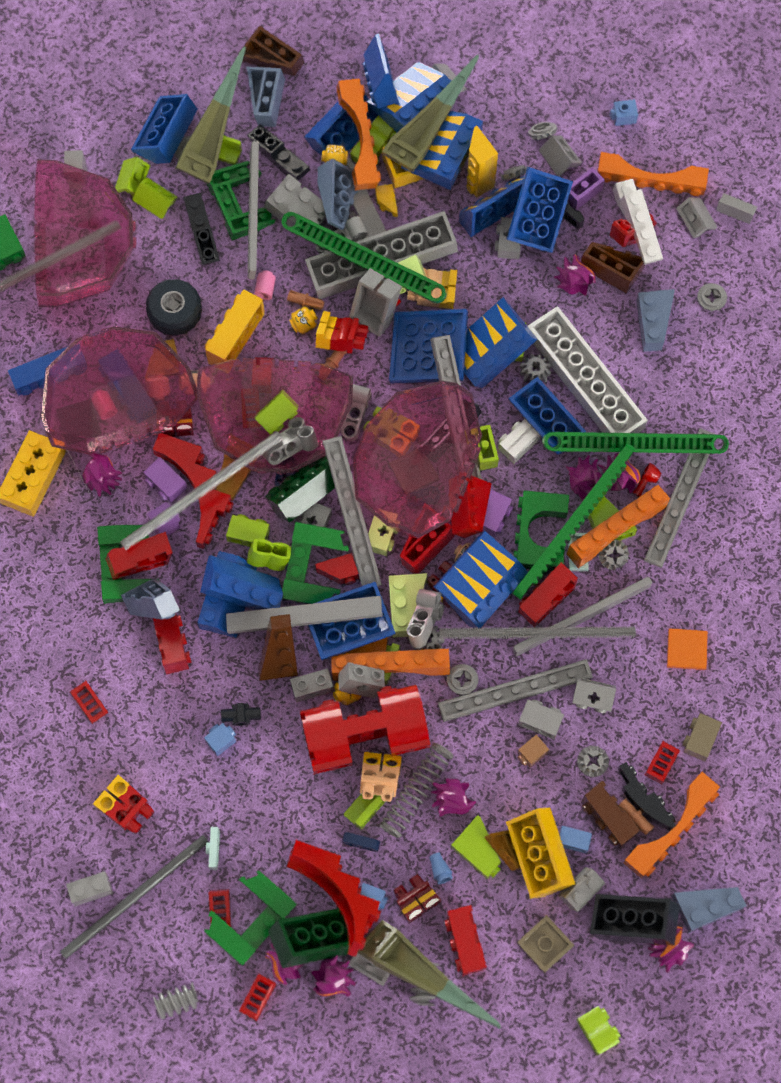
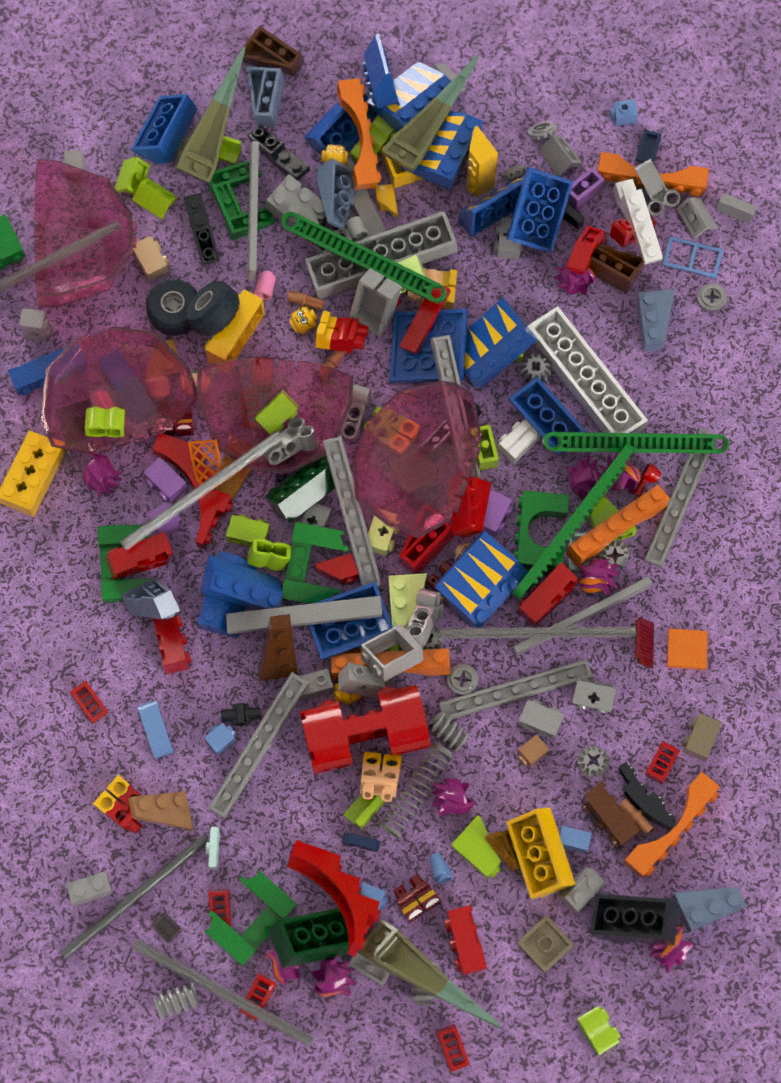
(35, 325): none -> light grey brick
(105, 422): none -> lime brick
(150, 259): none -> tan brick
(155, 729): none -> medium blue beam
(163, 808): none -> medium nougat wing
(165, 926): none -> clear smoke brick
(200, 462): none -> orange window
(212, 308): none -> black wheel
(223, 993): none -> light grey axle
(258, 745): none -> light grey tile
(394, 636): none -> light grey window
(422, 323): none -> red tile
(443, 1031): none -> red slope
(448, 730): none -> light grey piece
(583, 249): none -> red slope
(598, 576): none -> magenta hair
(644, 642): none -> dark red window
(648, 146): none -> dark blue tile
(655, 186): none -> light grey piece
(690, 269): none -> medium blue window

